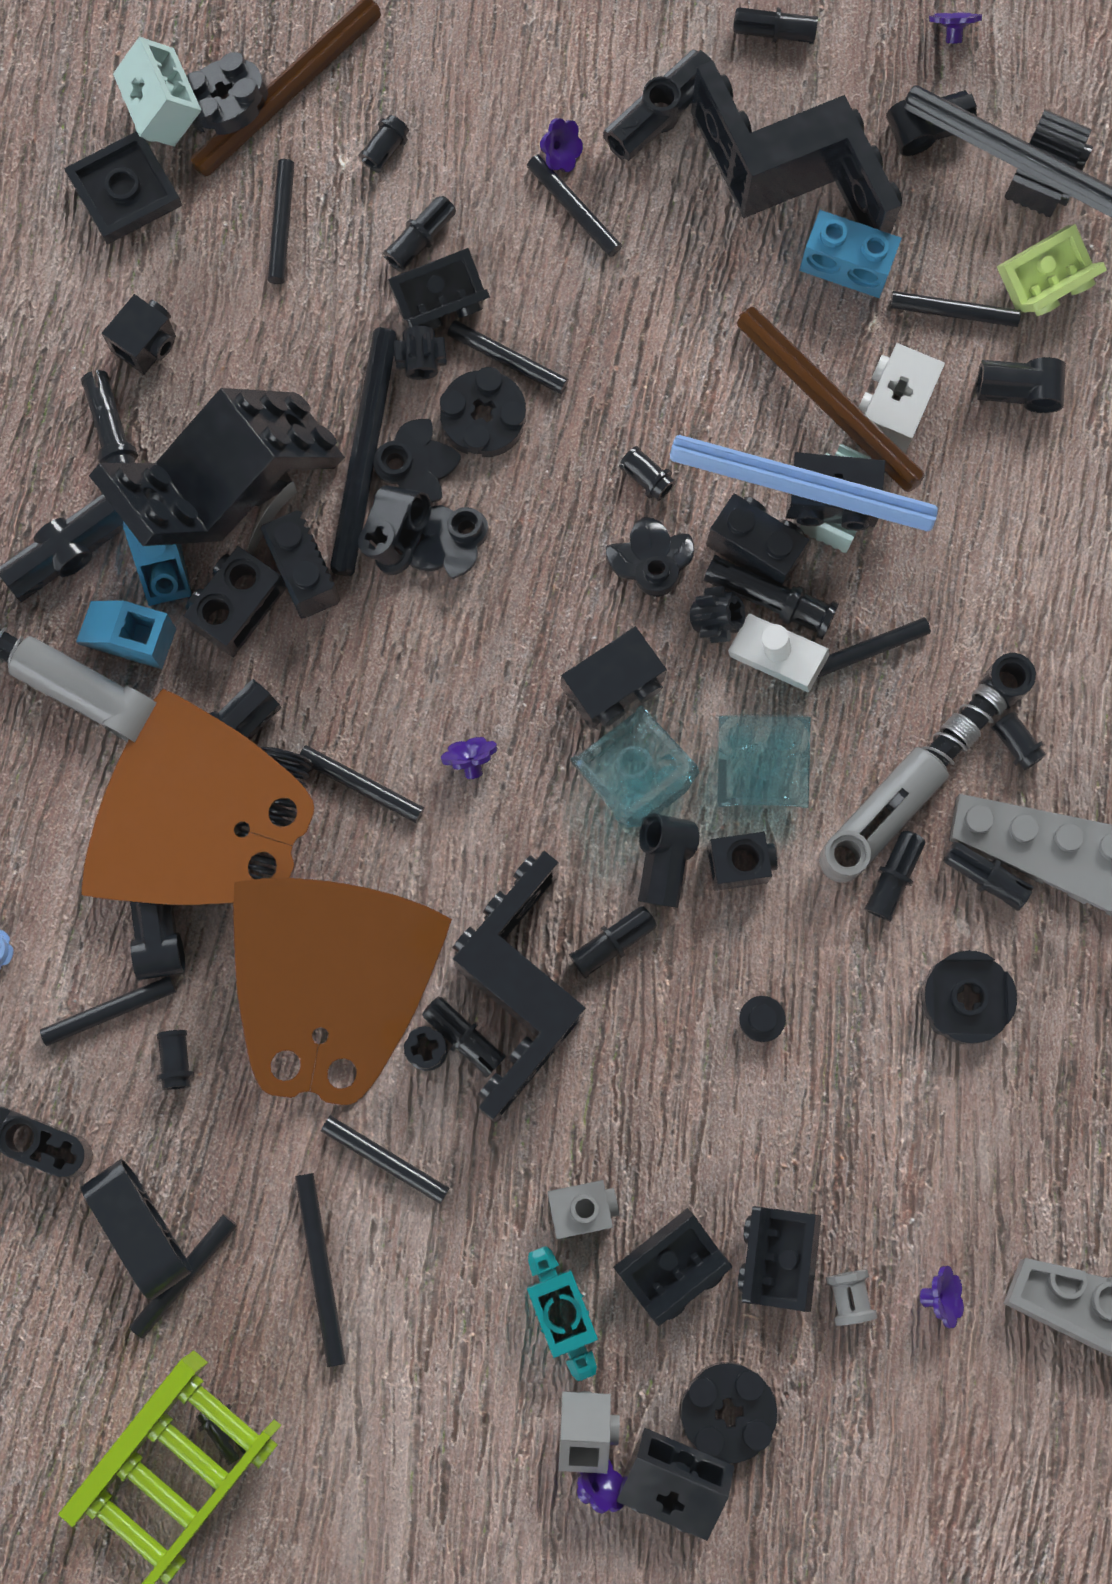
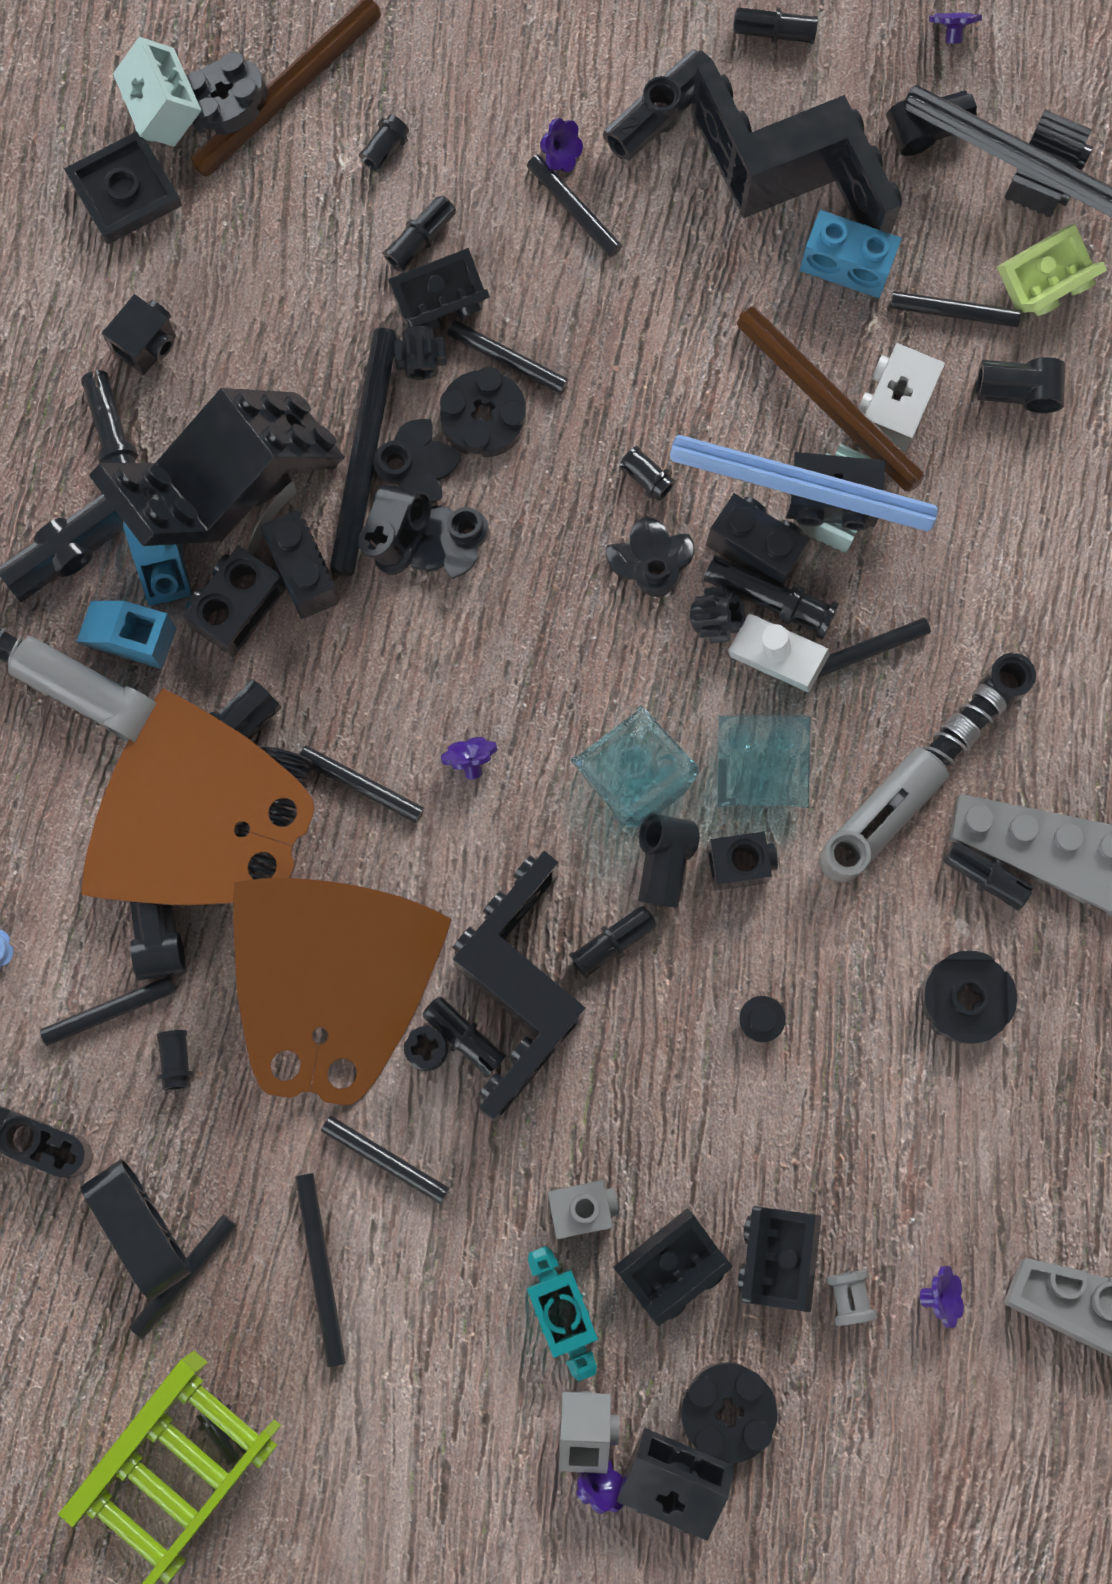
(281, 221): black bar -> none
(614, 678): black brick -> none
(895, 875): black axle -> none
(1019, 741): black pin -> none

